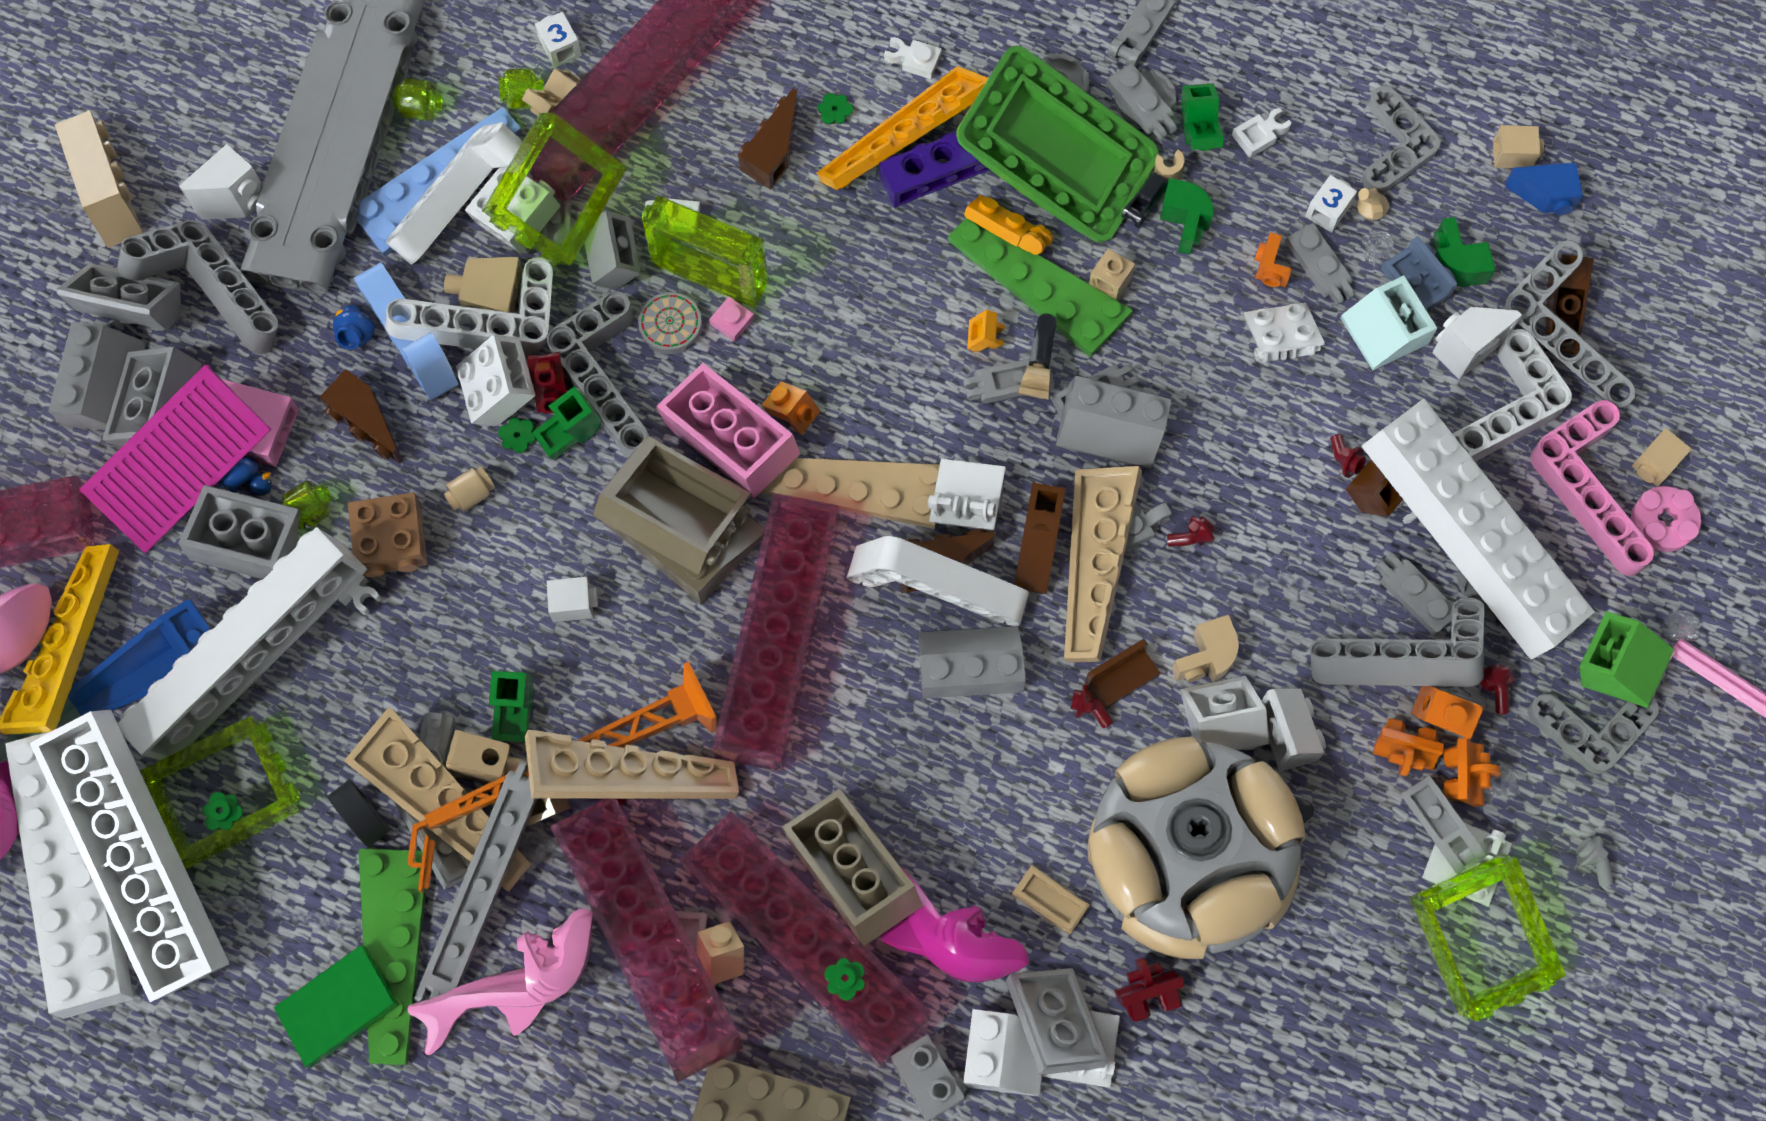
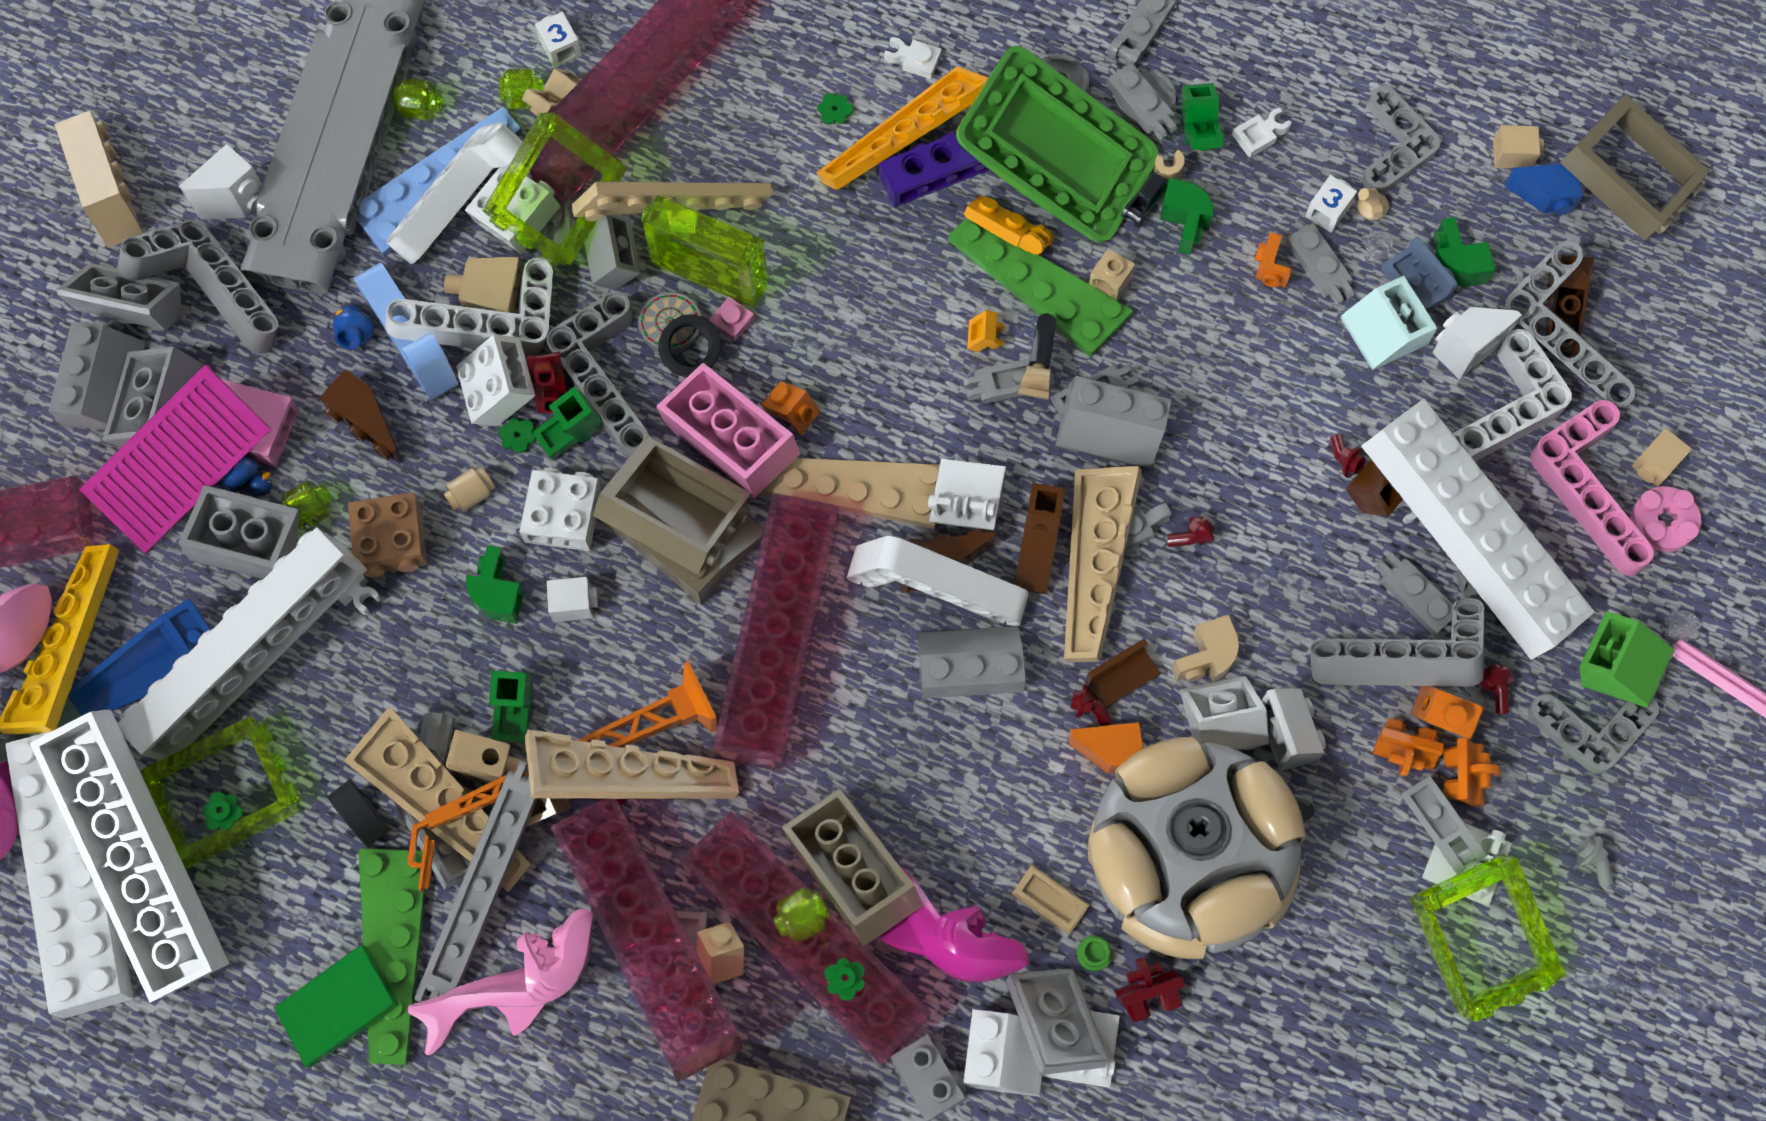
(491, 596): none -> green brick
(560, 509): none -> white brick
(633, 197): none -> tan wing
(678, 323): none -> black tyre
(770, 149): reddish brown slope -> none
(801, 915): none -> clear neon green head
(1094, 953): none -> bright green plate
(1108, 744): none -> orange slope
(1283, 330): white hinge -> none
(1615, 190): none -> dark tan window

